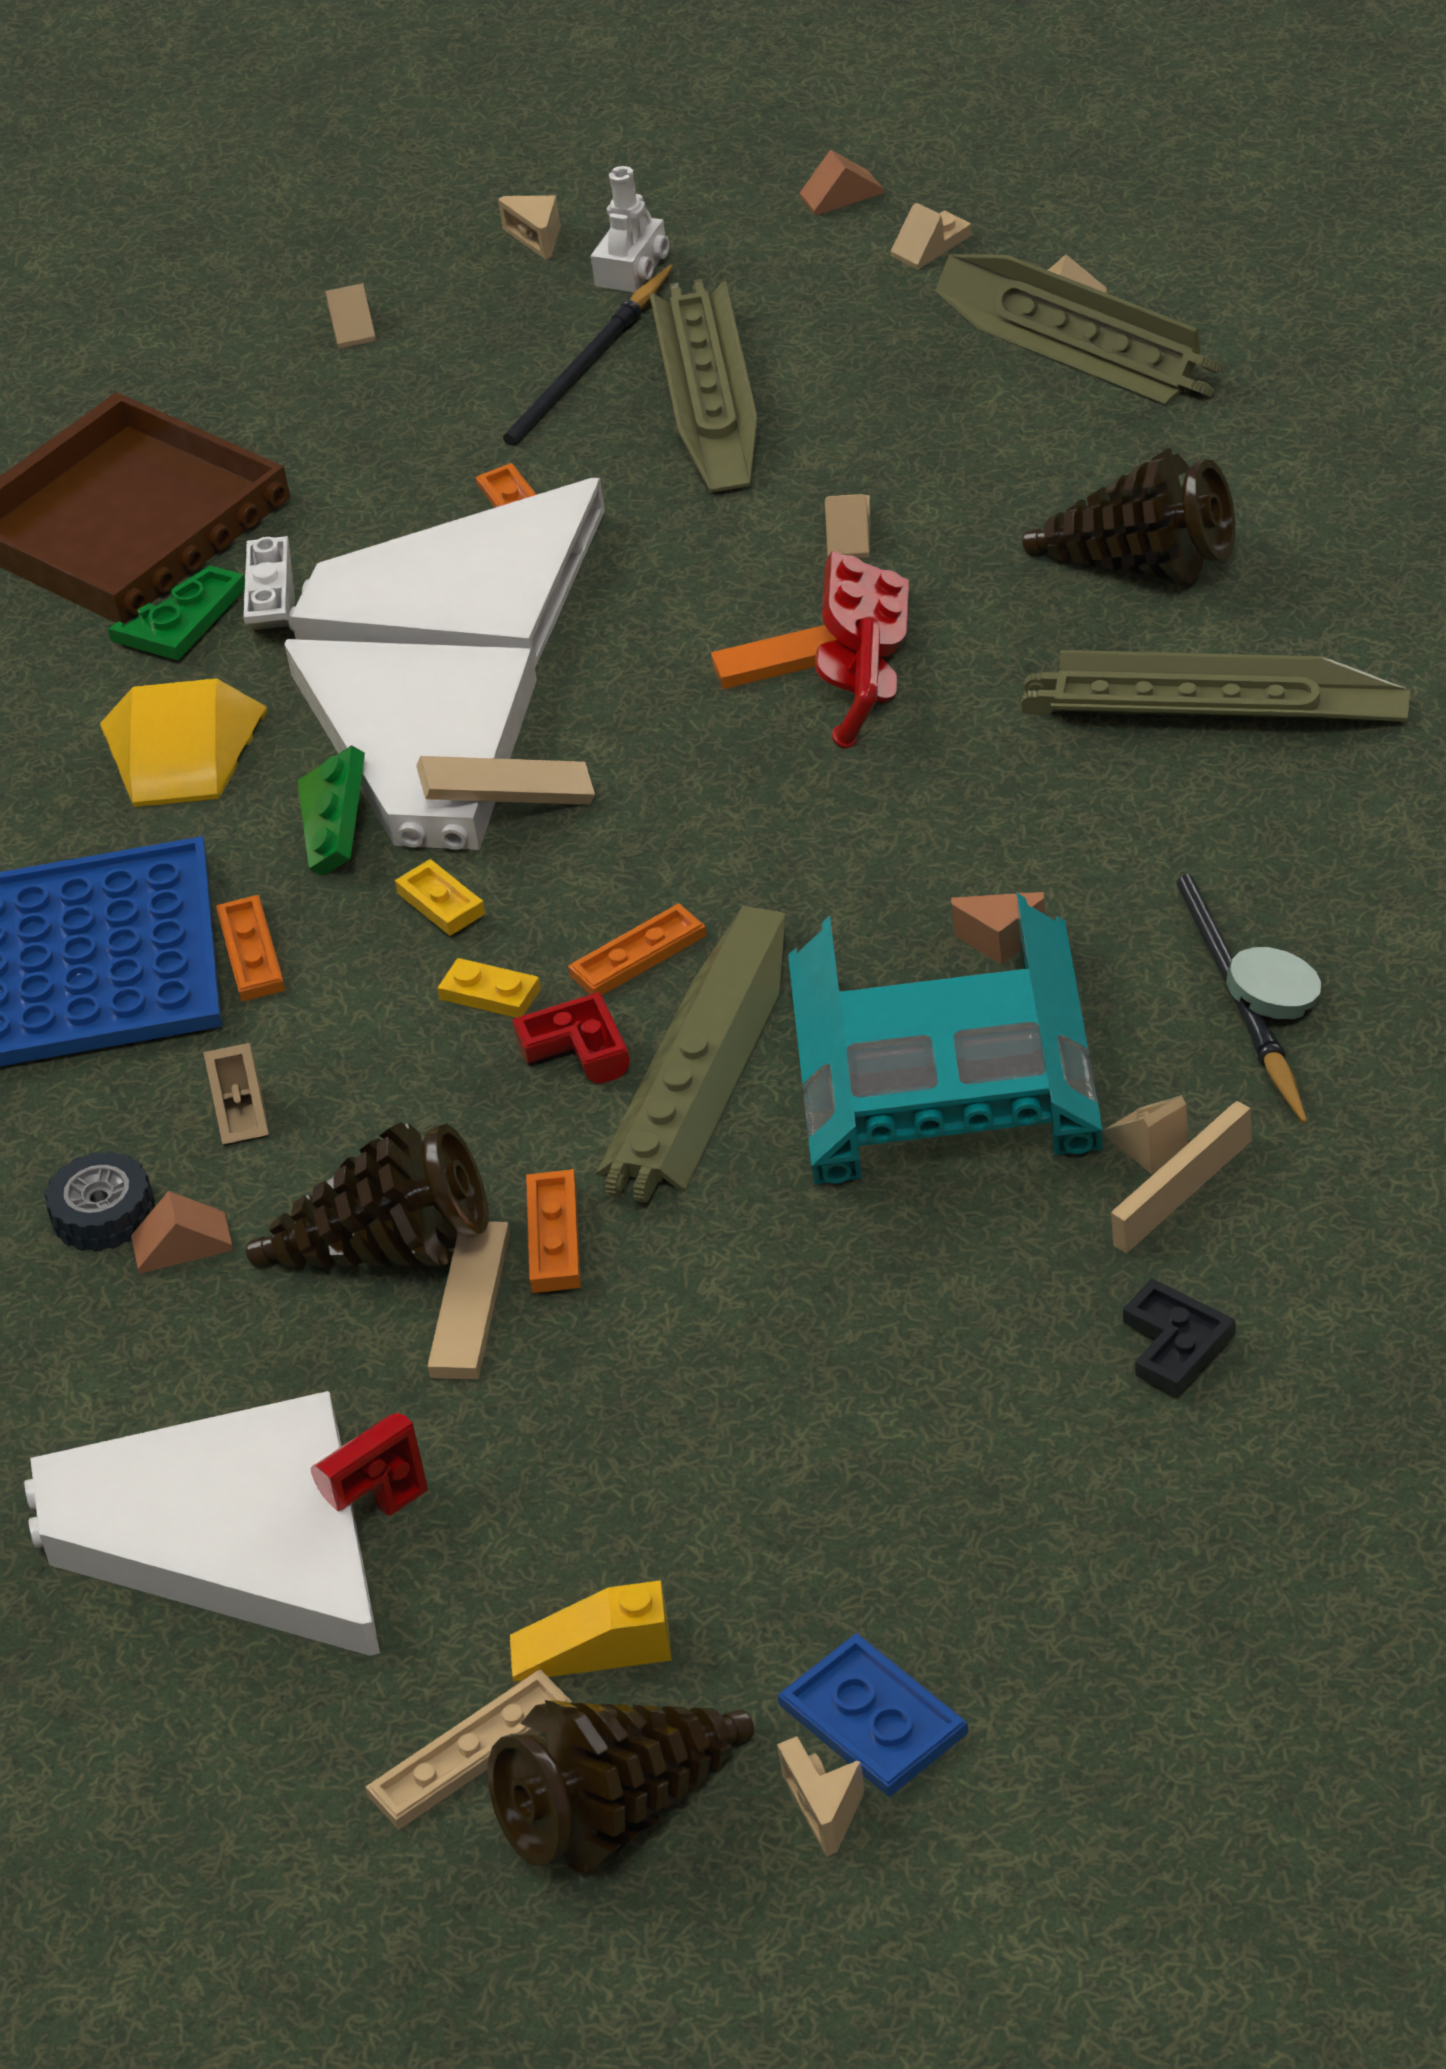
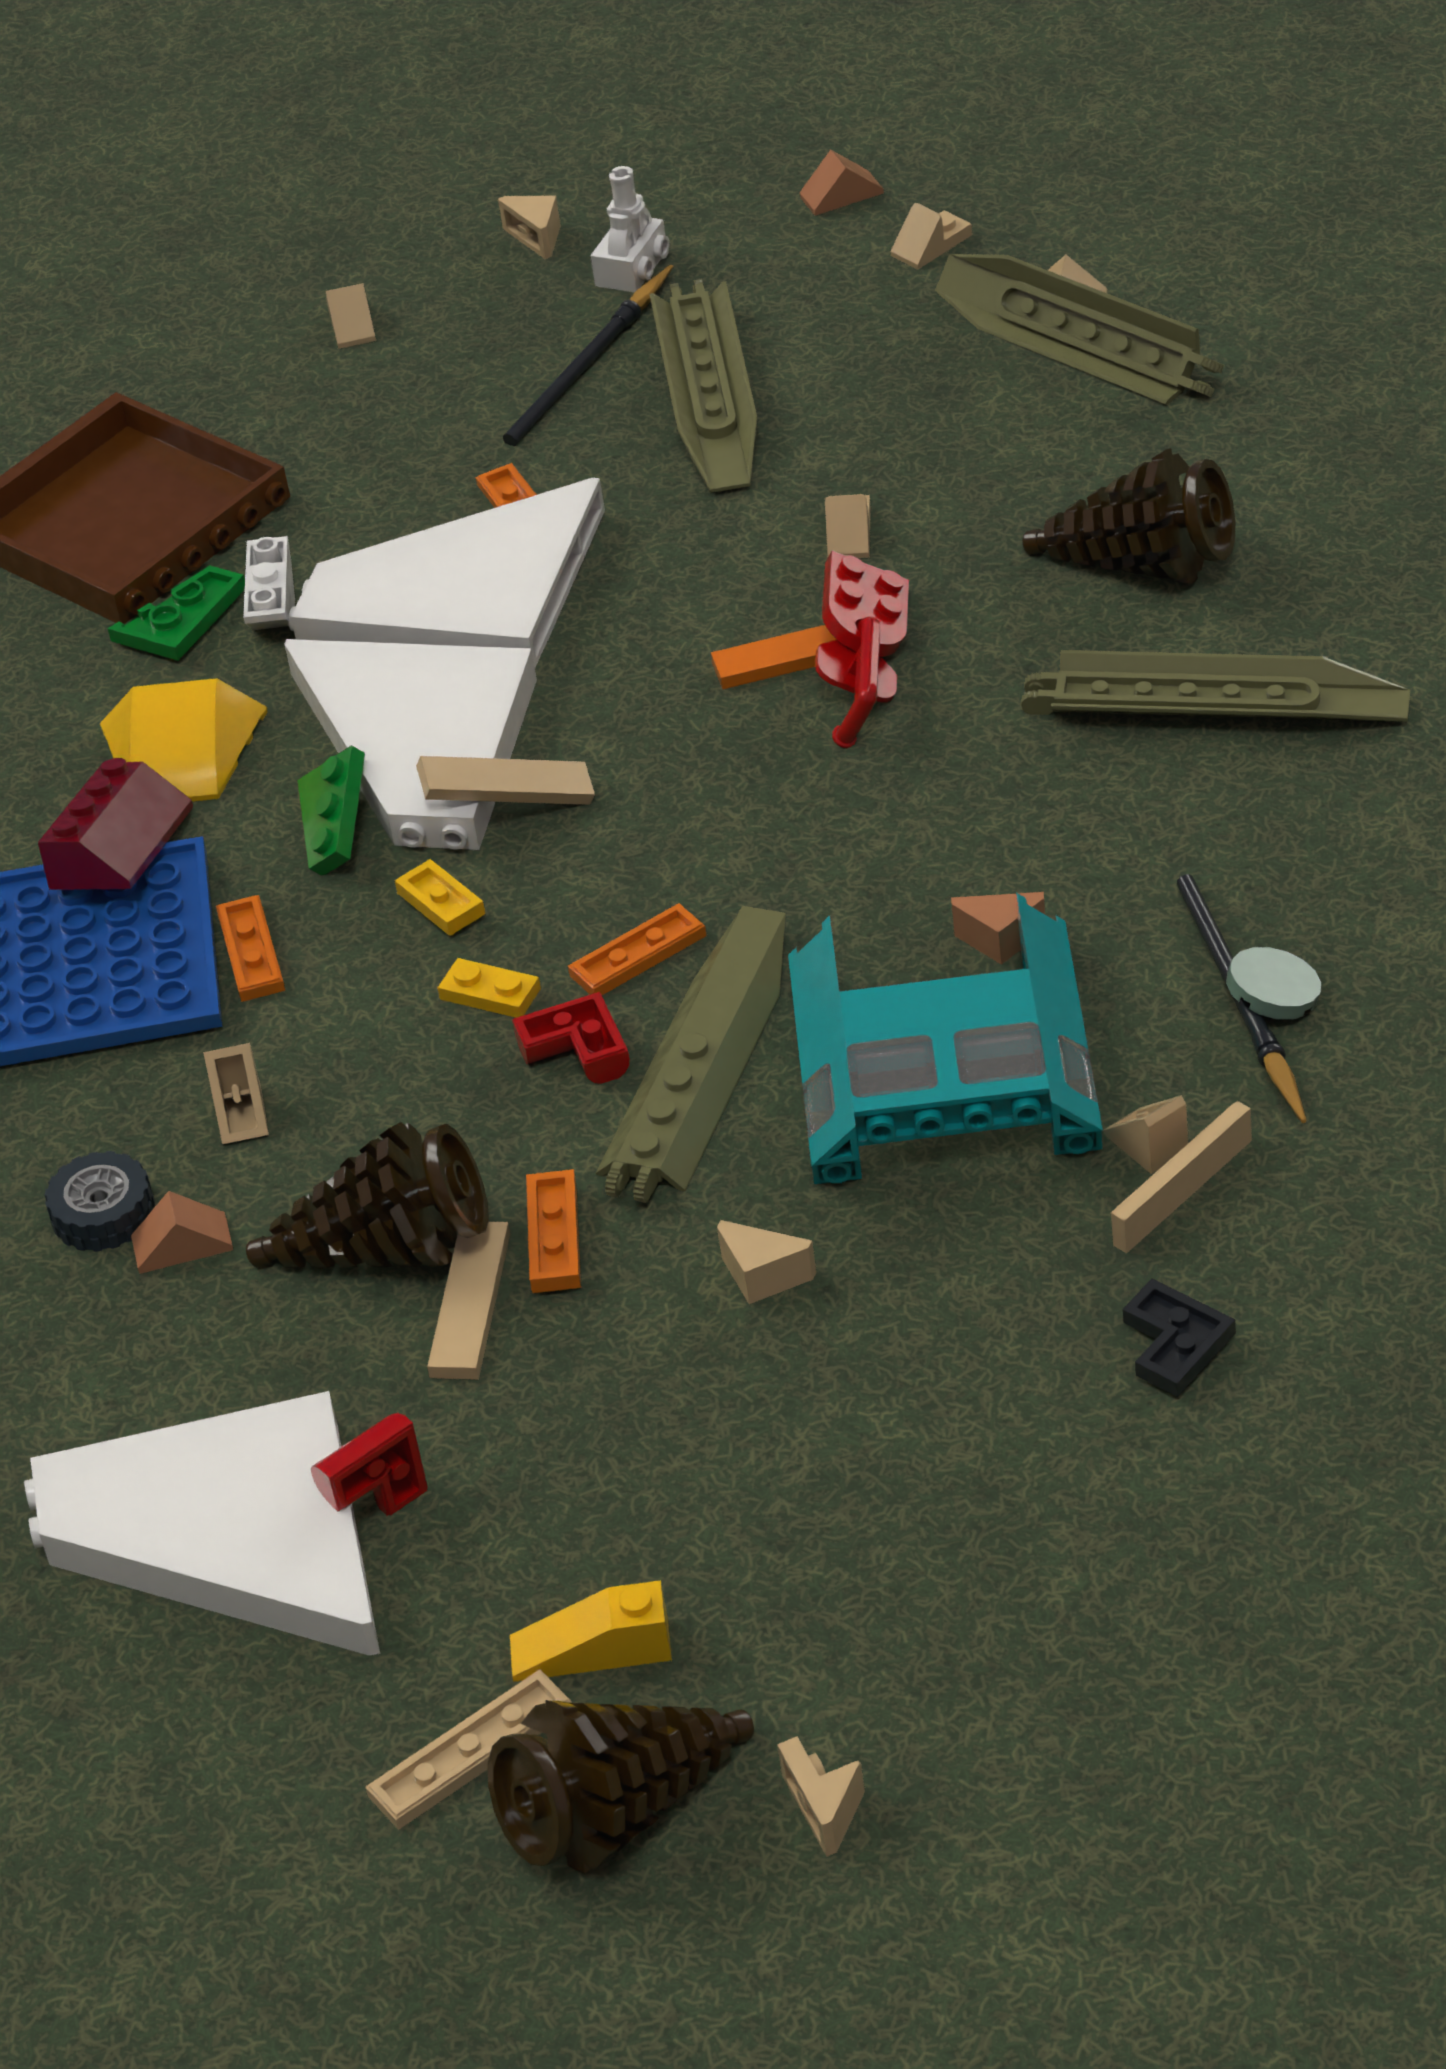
(112, 828): none -> dark red slope
(765, 1260): none -> tan slope
(873, 1714): blue tile -> none

